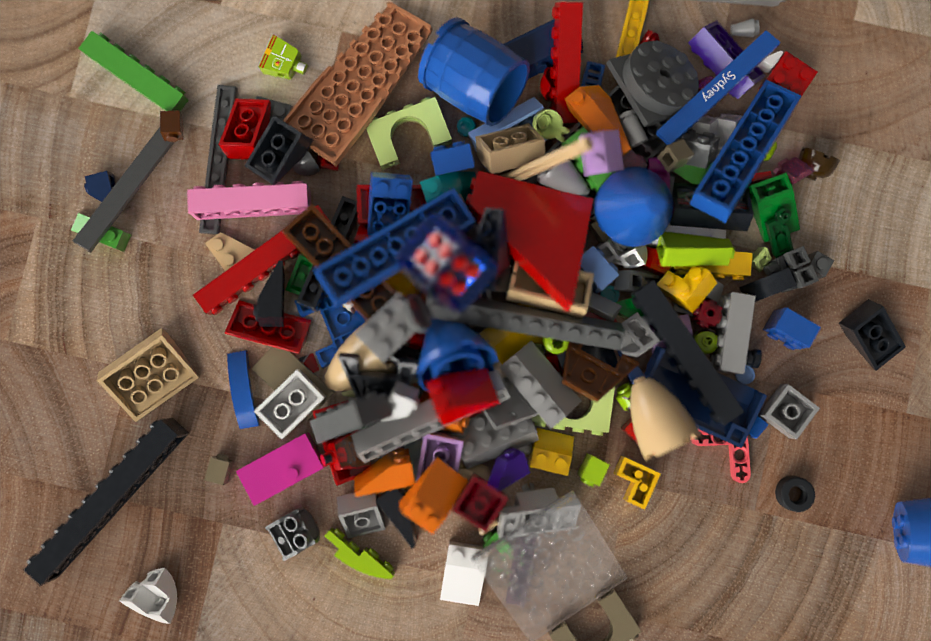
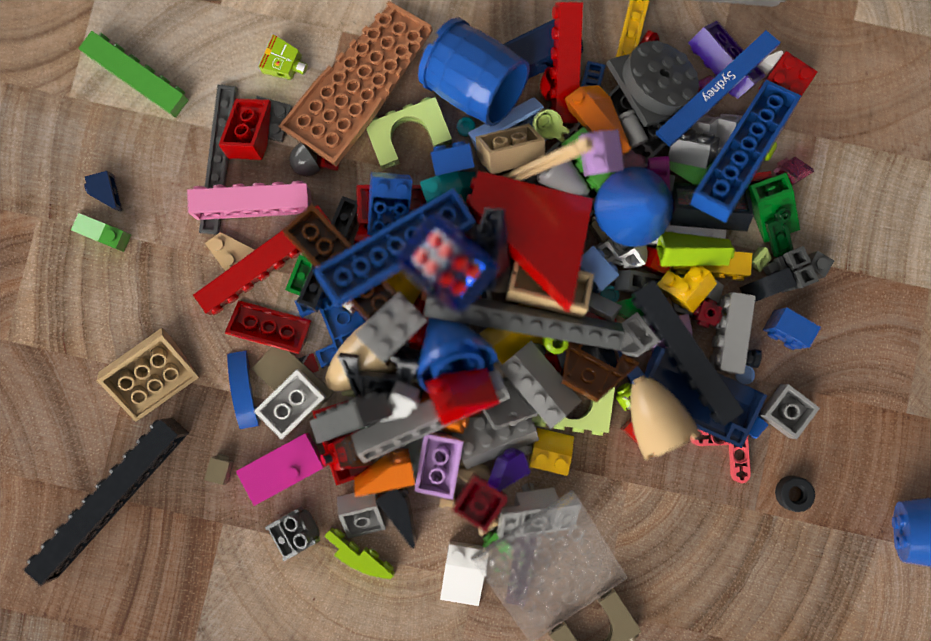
(122, 192): dark grey tile -> none
(153, 596): white brick -> none
(171, 125): reddish brown brick -> none
(270, 302): black slope -> none
(278, 151): black slope -> none
(417, 313): dark grey tile -> none
(433, 495): orange slope -> none
(592, 470): lime brick -> none
(641, 481): yellow brick -> none
(675, 155): dark tan brick -> none
(706, 340): lime head -> none
(746, 28): light grey cone -> none
(819, 162): dark brown cylinder -> none
(872, 333): black slope -> none

